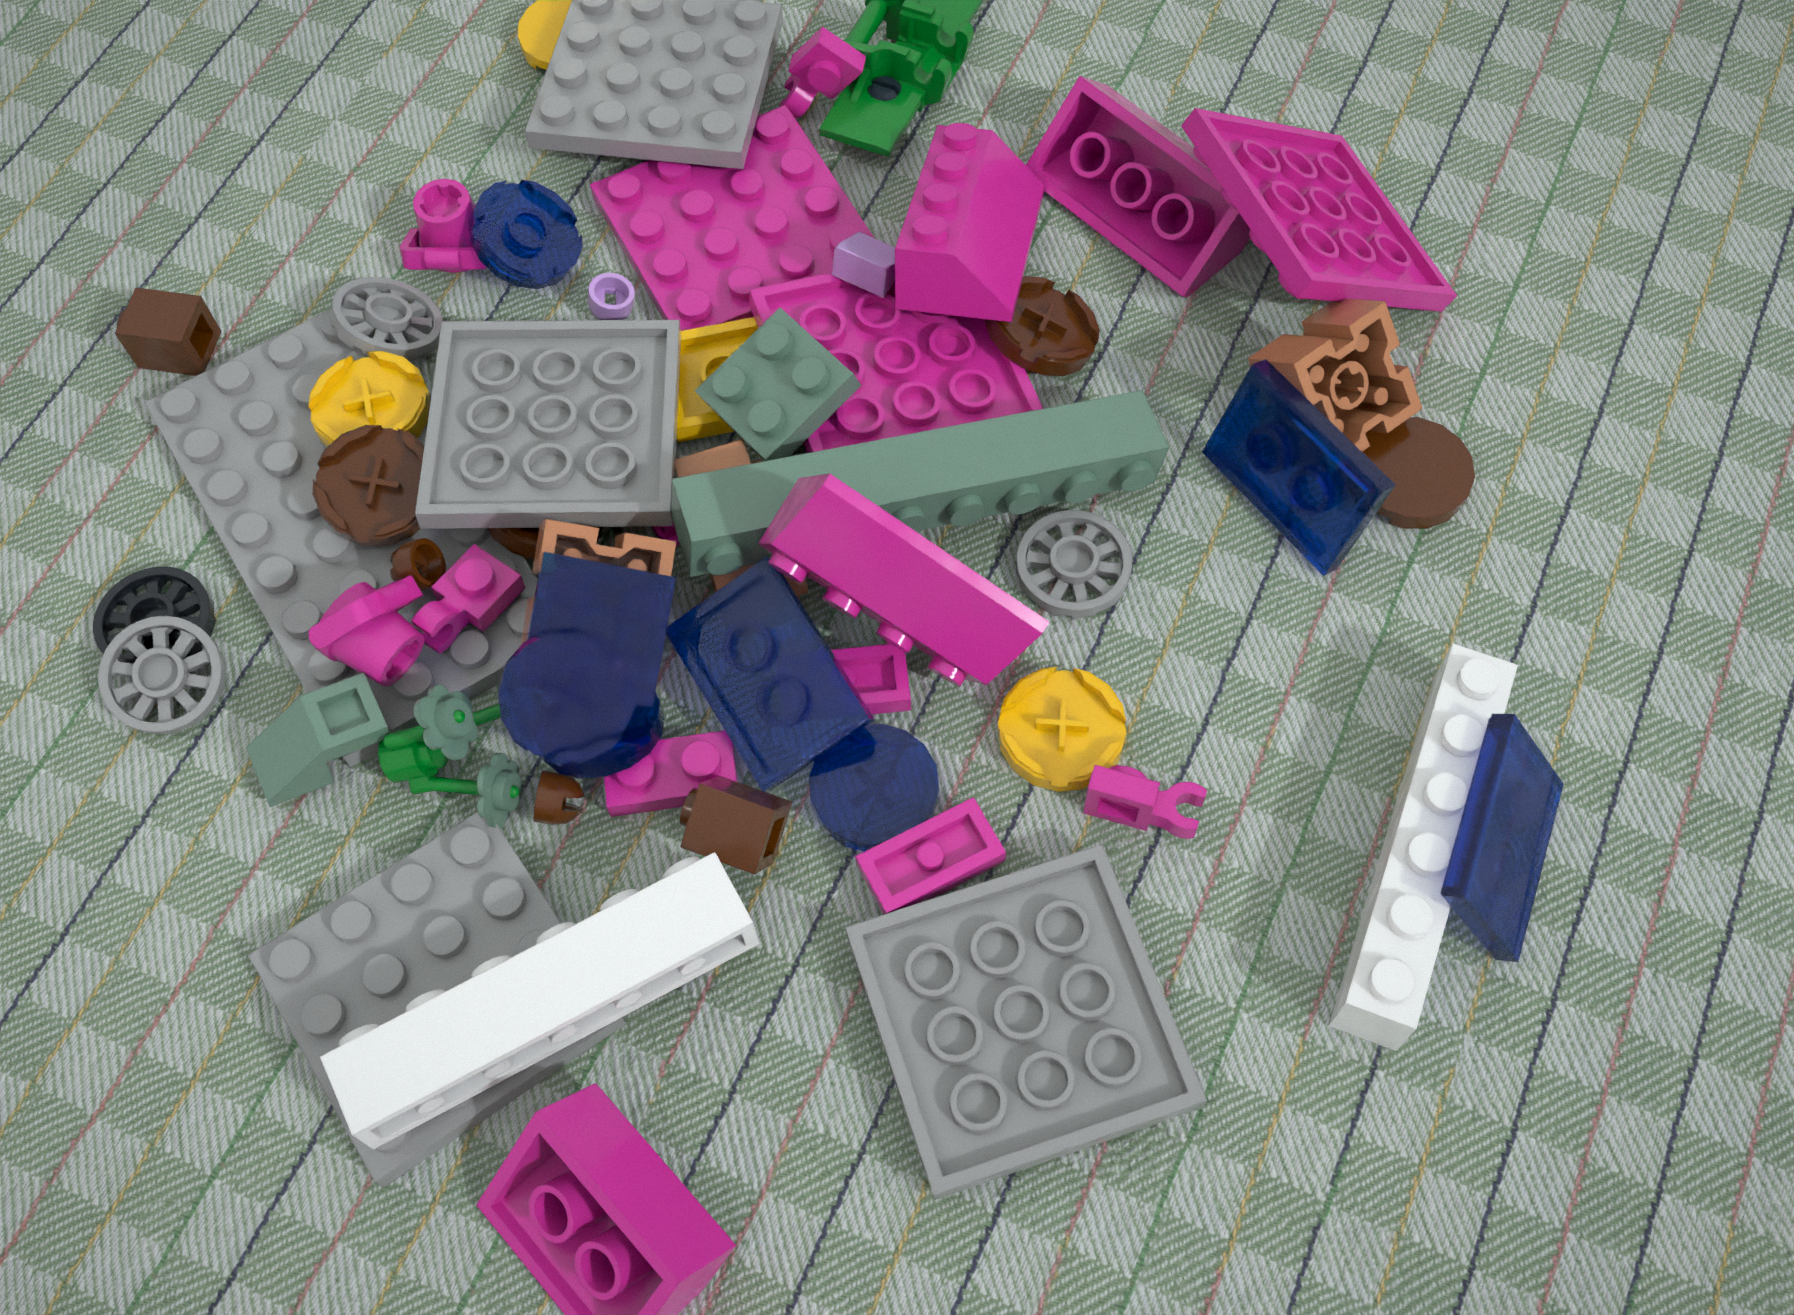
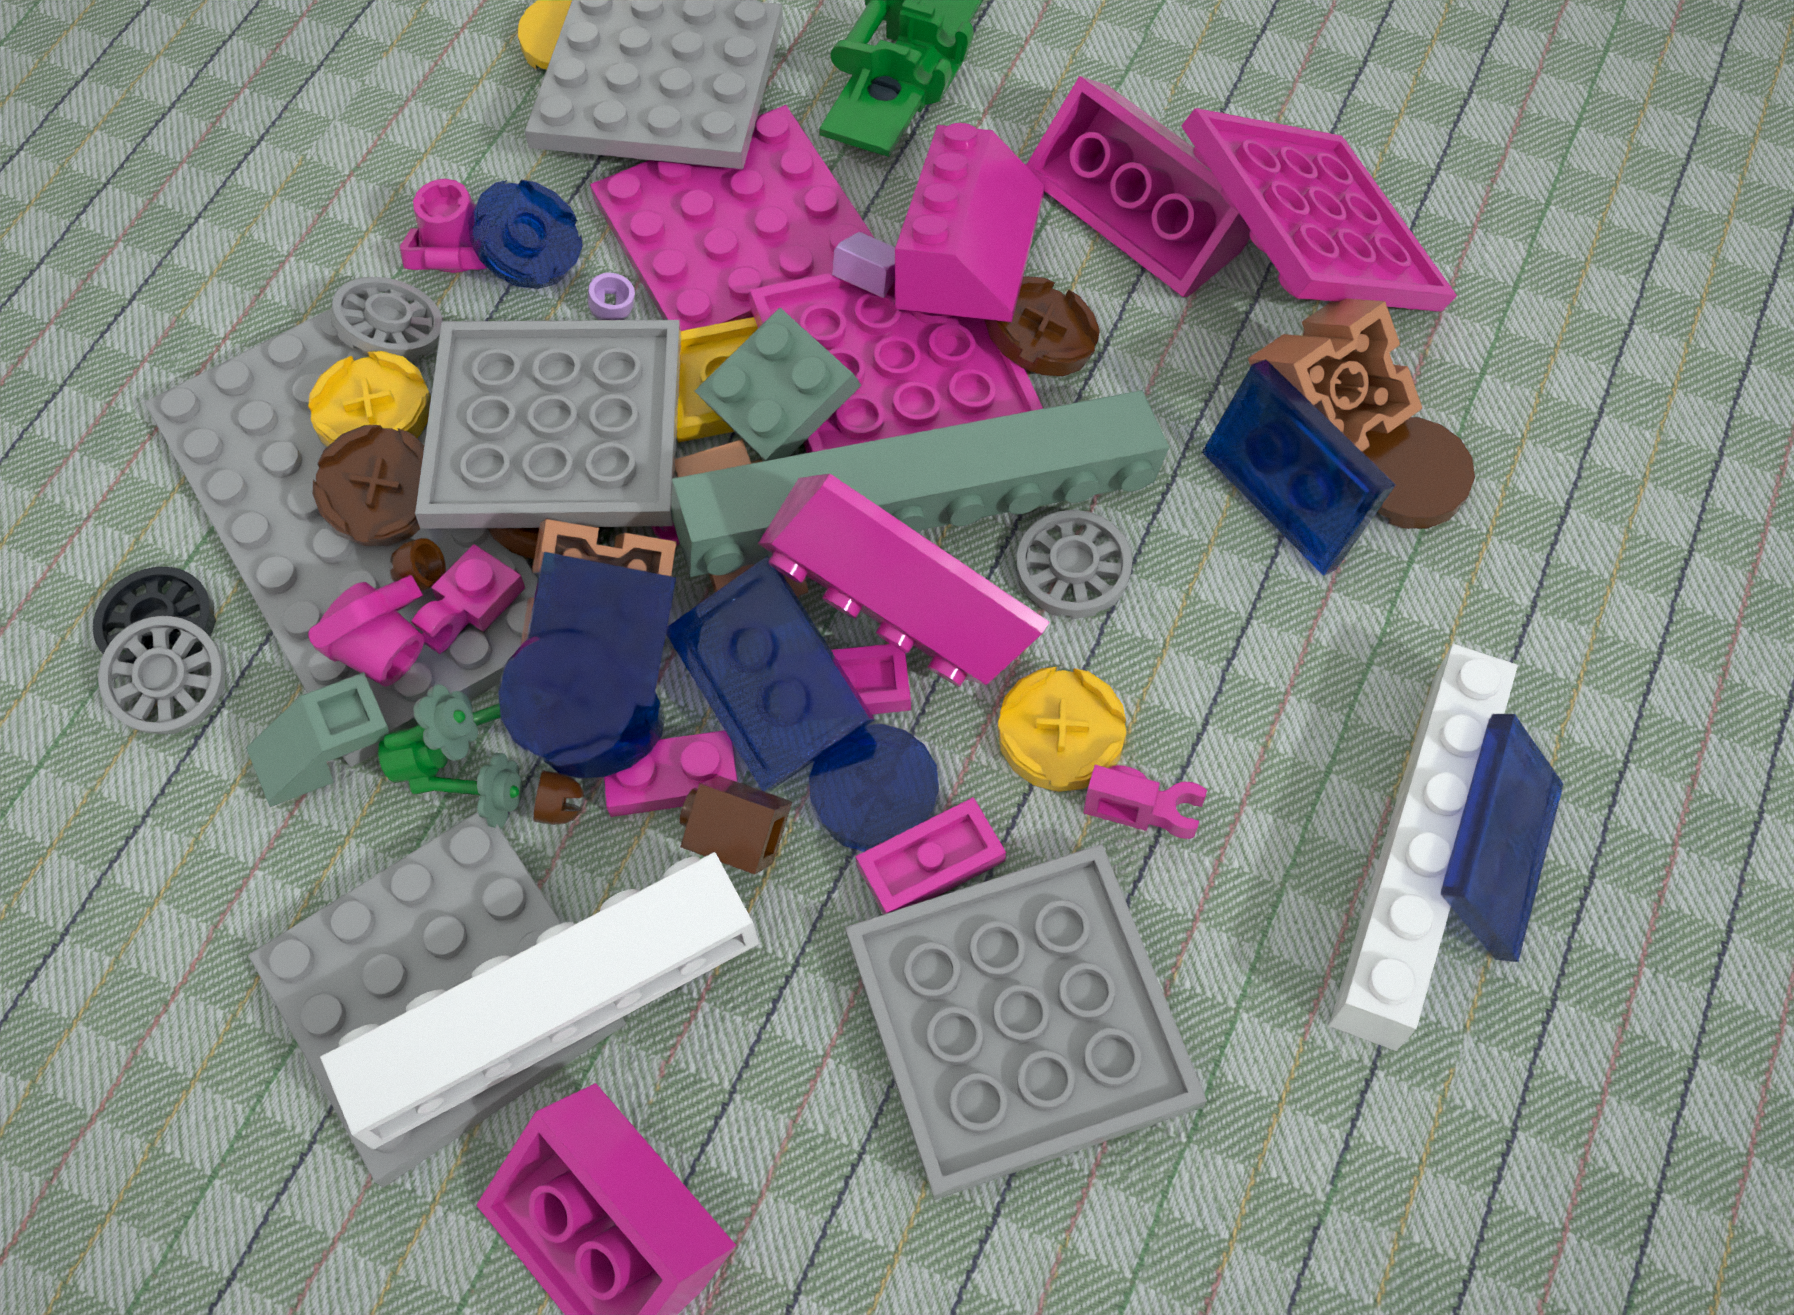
(168, 331): reddish brown brick -> none
(821, 66): dark pink plate -> none

